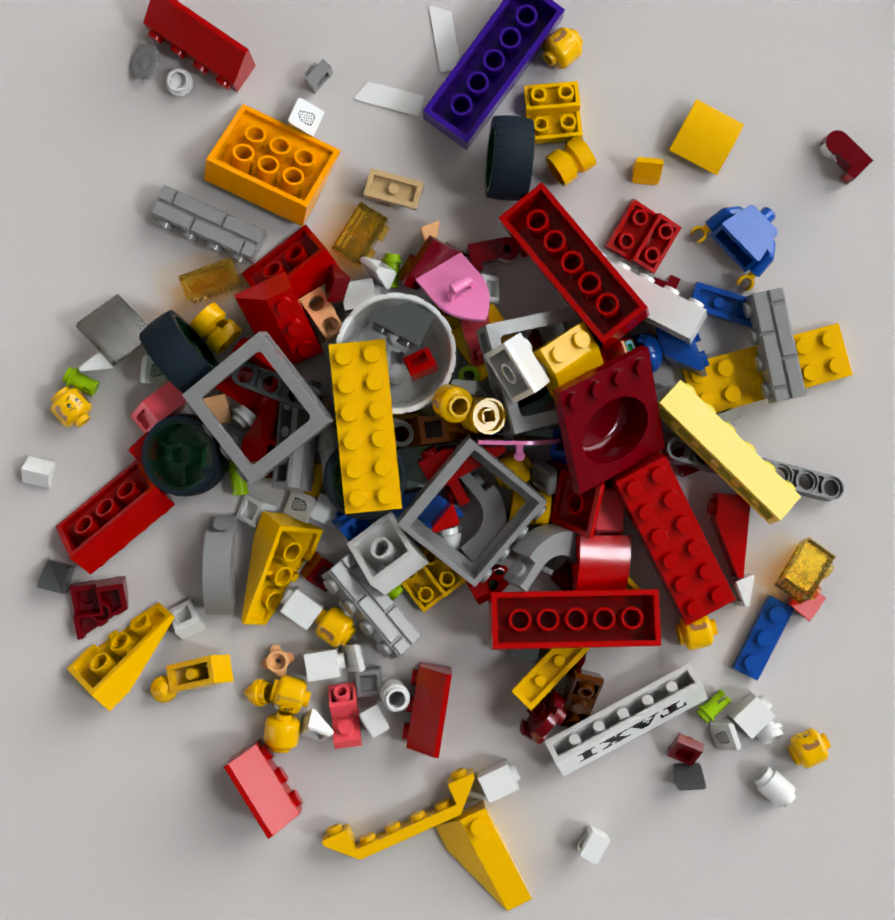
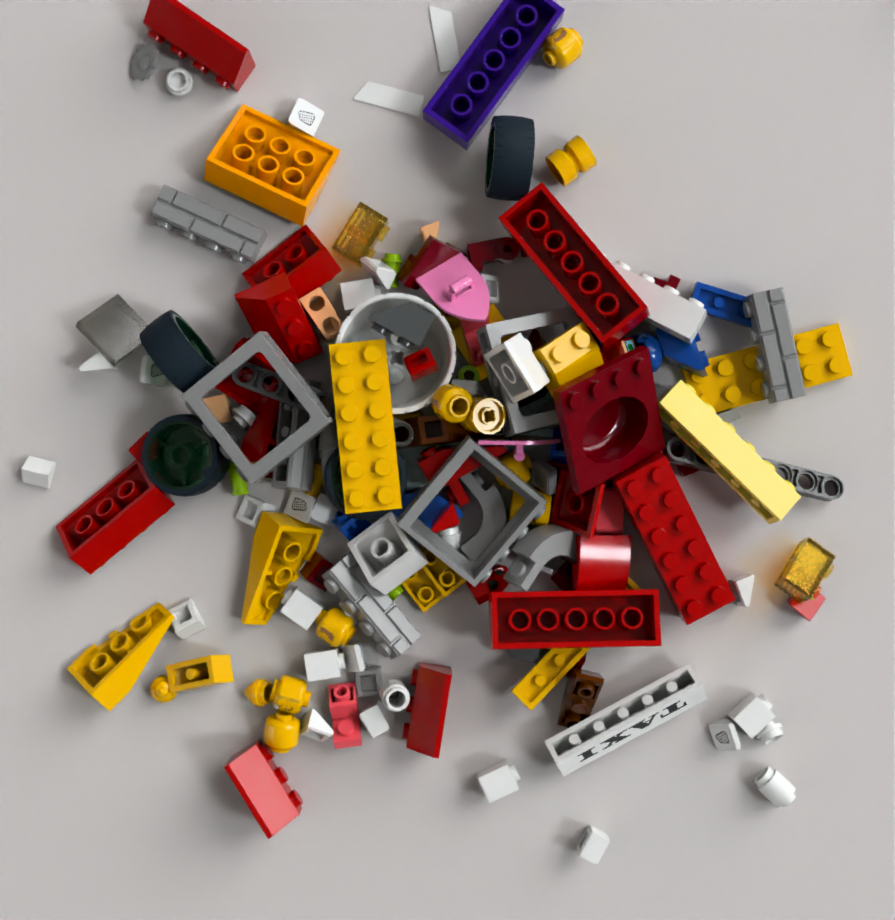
(56, 577): dark grey slope -> none
(71, 407): yellow head -> none
(81, 381): lime pin -> none
(97, 602): dark red slope -> none
(158, 406): coral slope -> none
(210, 280): clear yellow brick -> none
(214, 326): yellow wheel -> none
(218, 565): light grey arch -> none
(270, 662): light nougat plate -> none
(317, 75): light grey plate -> none
(336, 284): dark red slope -> none
(342, 838): yellow slope -> none
(393, 189): tan panel -> none
(482, 851): yellow wedge -> none
(544, 717): dark red plate -> none
(554, 111): yellow slope -> none
(642, 236): red slope -> none
(647, 170): yellow slope -> none
(685, 749): dark red plate -> none
(688, 777): dark grey slope -> none
(697, 634): yellow head -> none
(706, 137): yellow slope -> none
(712, 707): lime pin -> none
(731, 522): red slope -> none
(745, 237): torso -> none
(763, 637): blue plate -> none
(808, 748): yellow head -> none
(845, 154): dark red leg -> none

